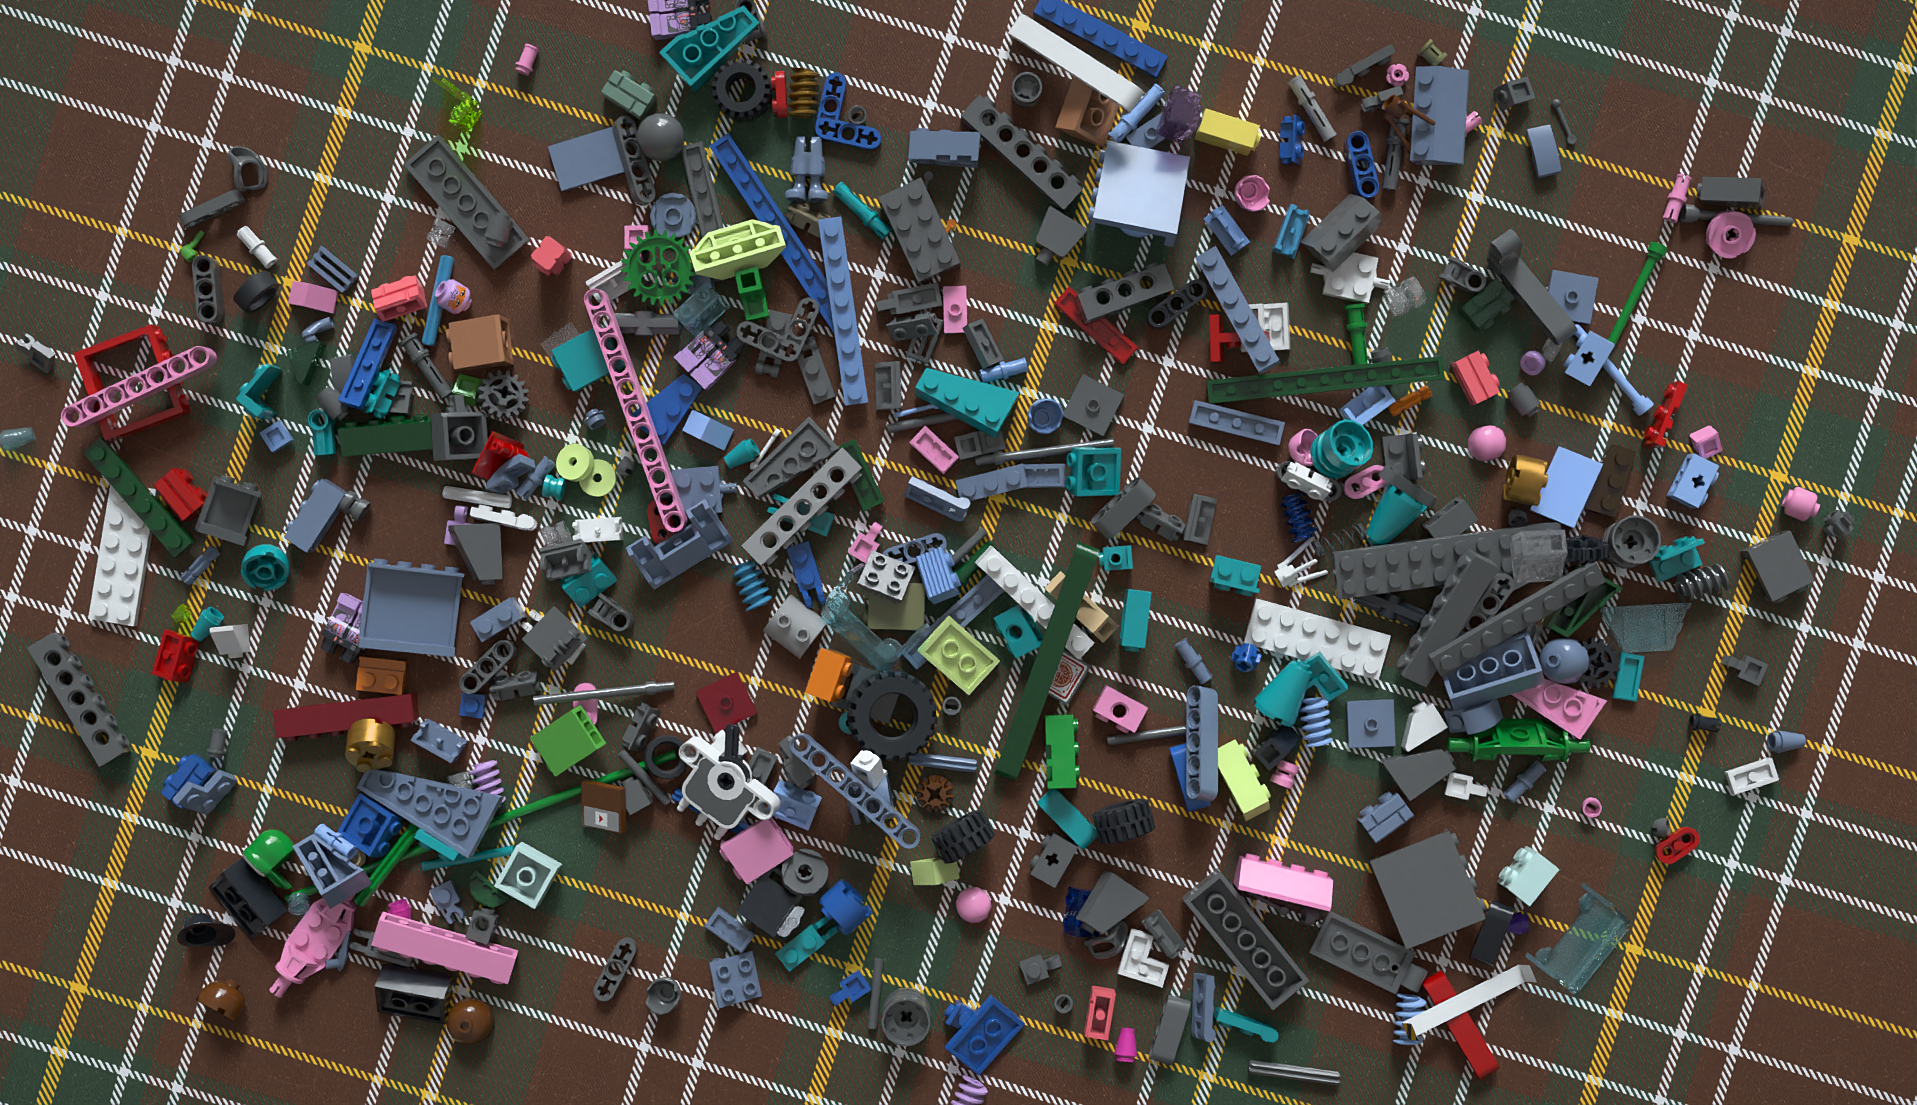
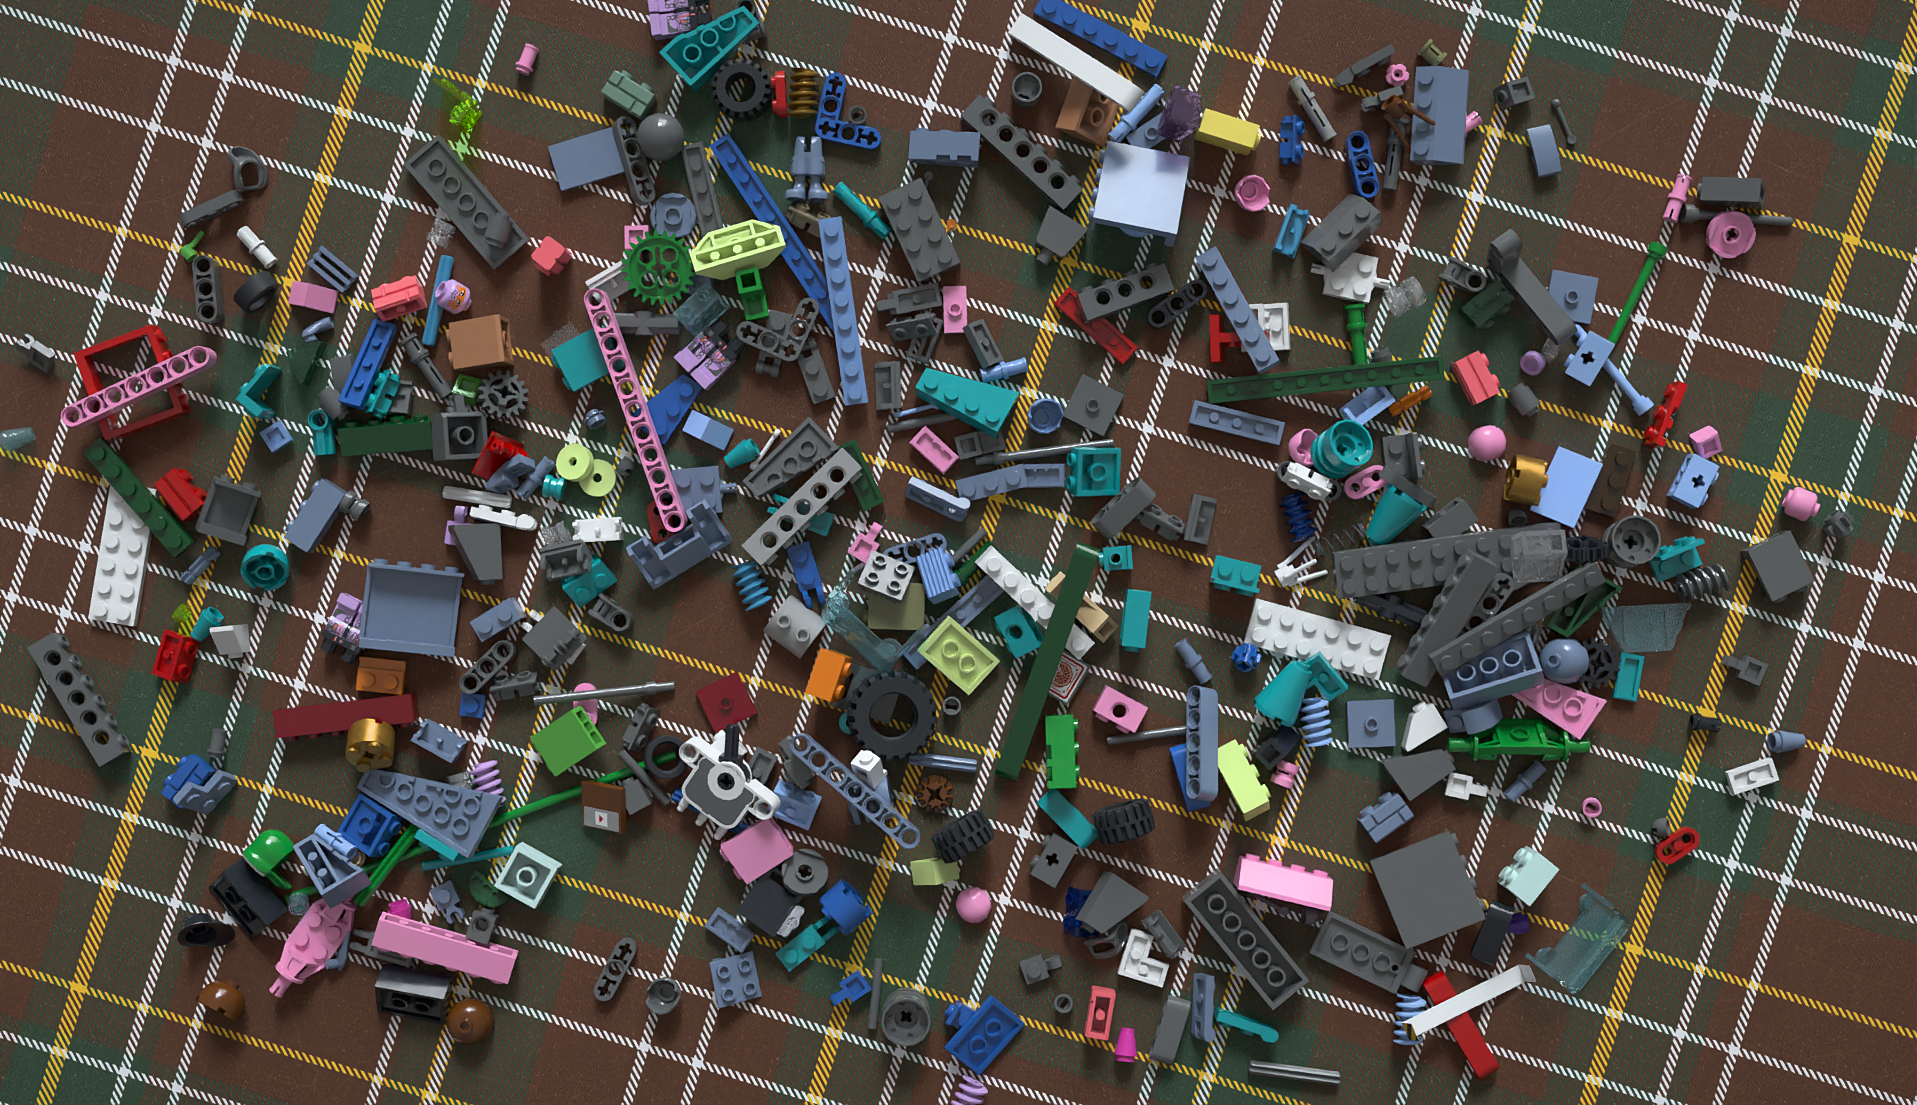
(1226, 230): medium blue hinge -> none

